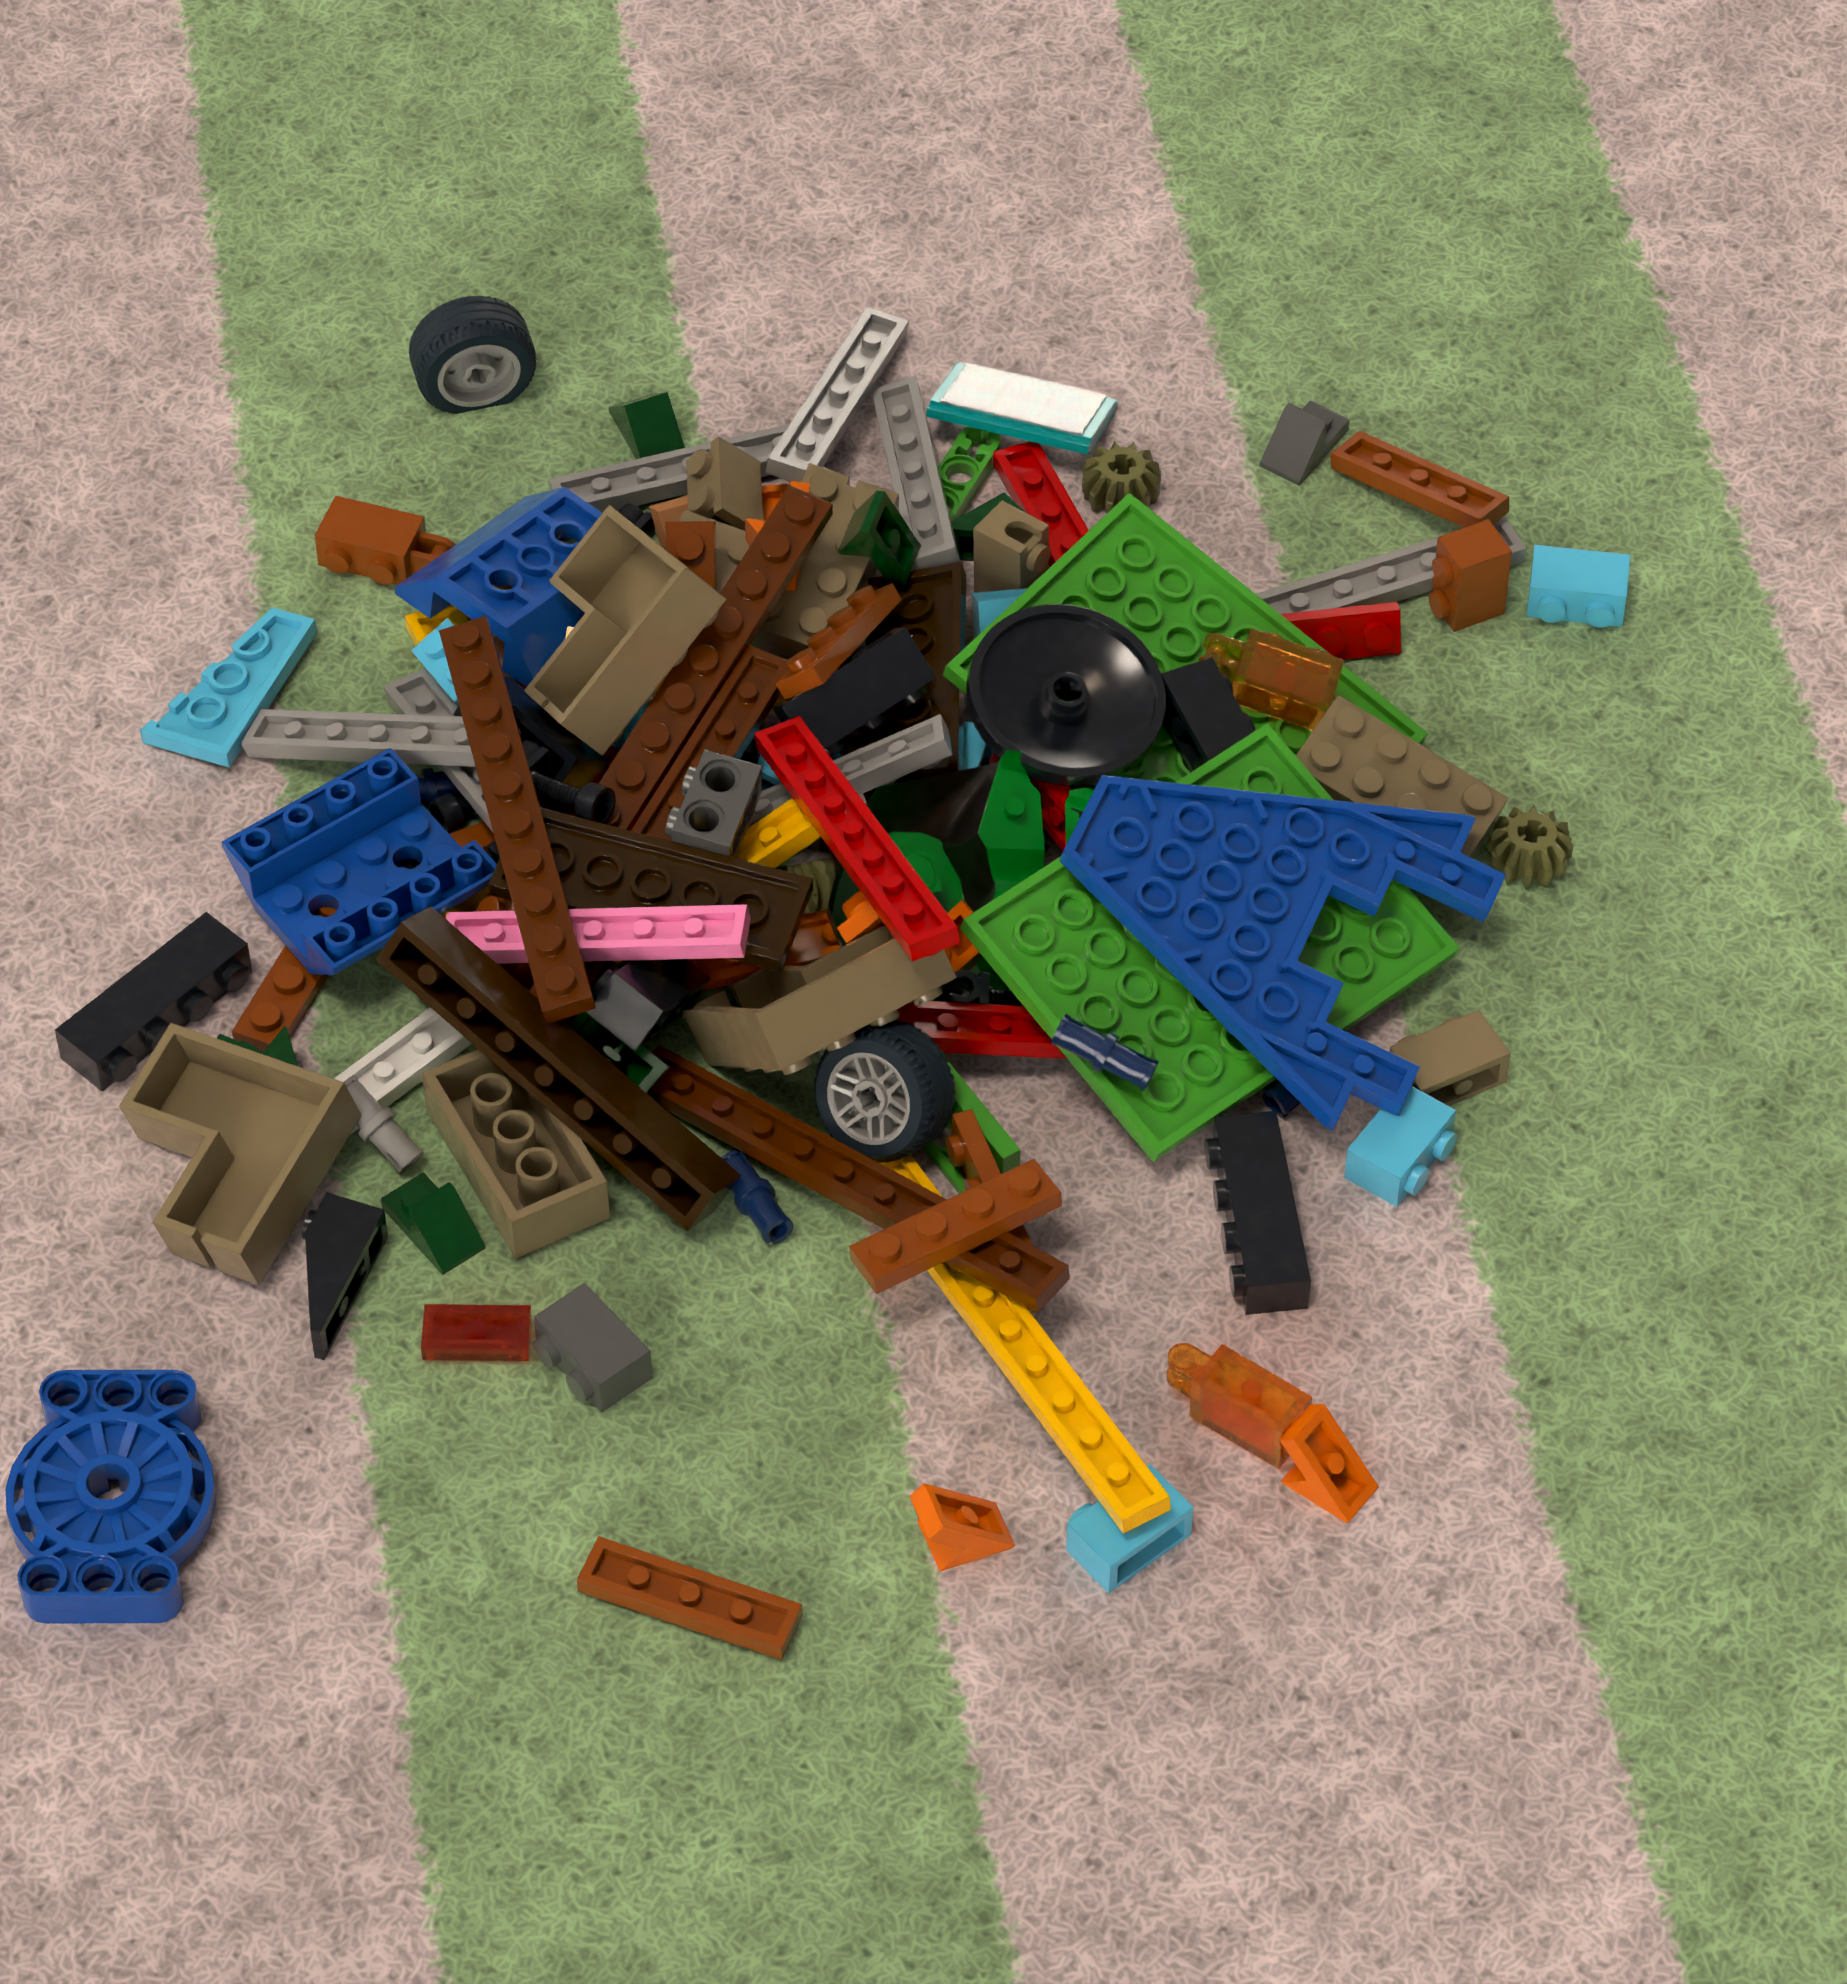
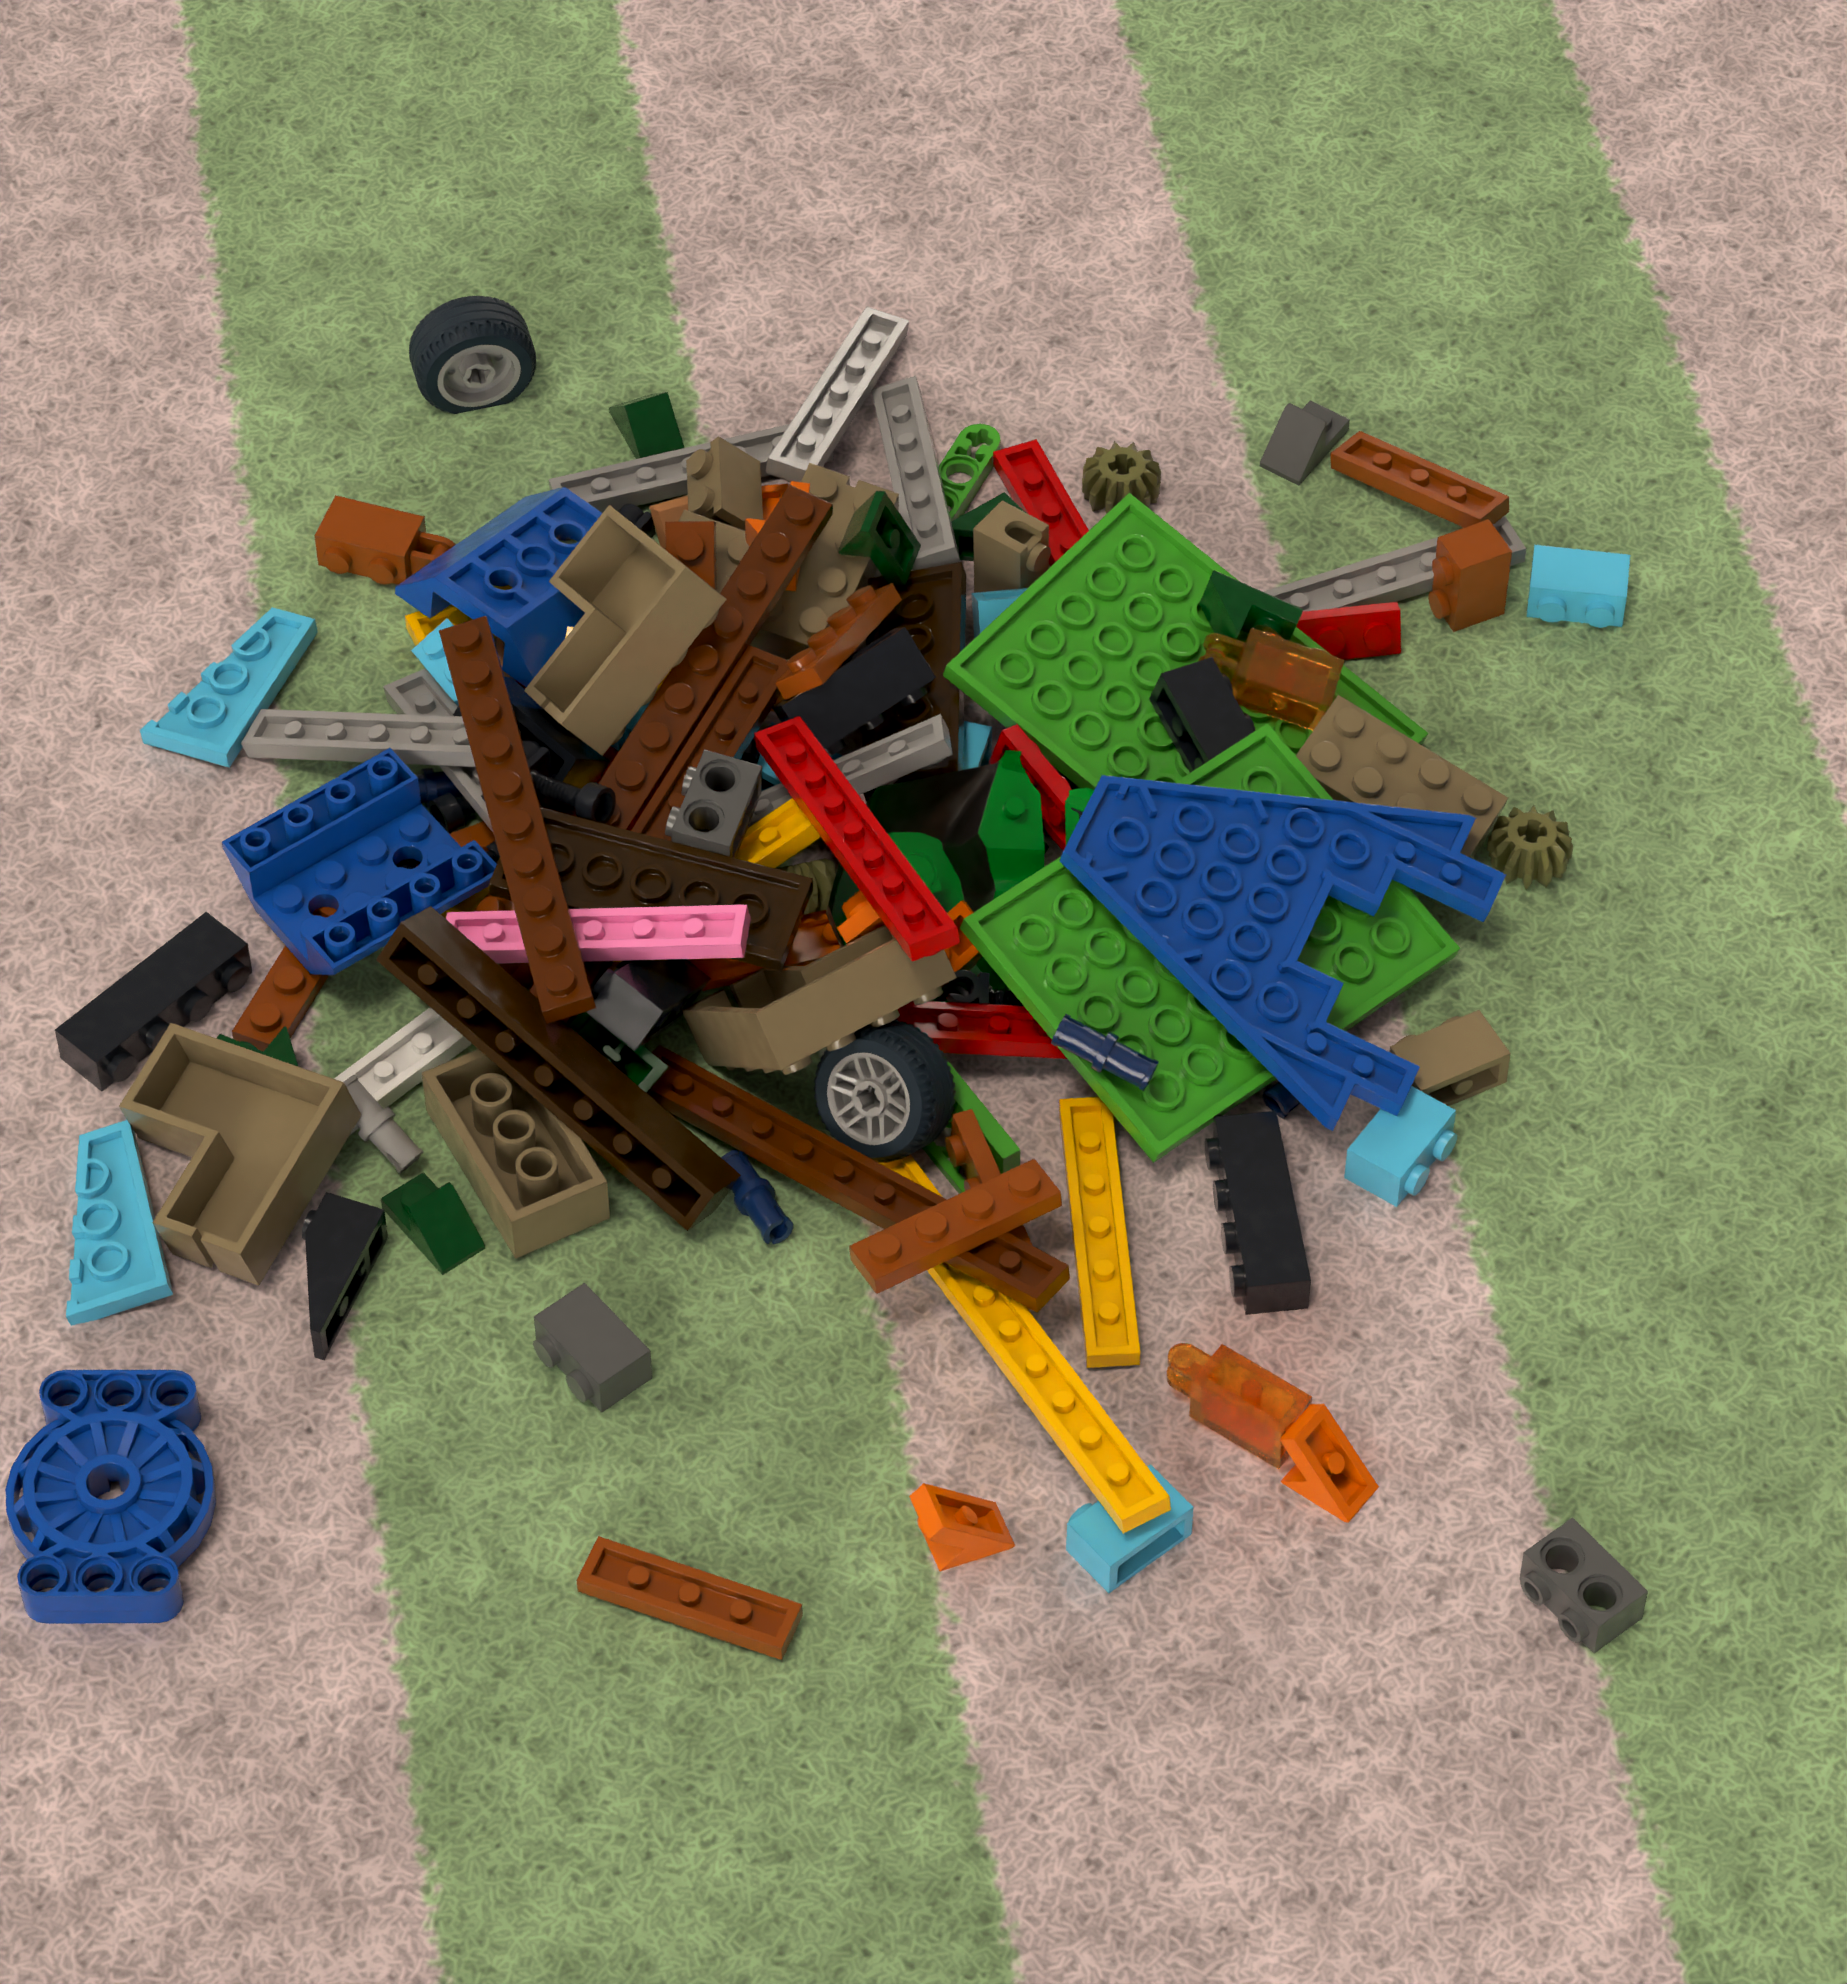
(116, 1244): none -> medium azure wing
(476, 1332): clear red plate -> none
(1022, 407): clear piece -> none
(1066, 693): black dish -> none
(1099, 1233): none -> yellow plate
(1239, 607): none -> dark green slope
(1592, 1580): none -> dark grey brick

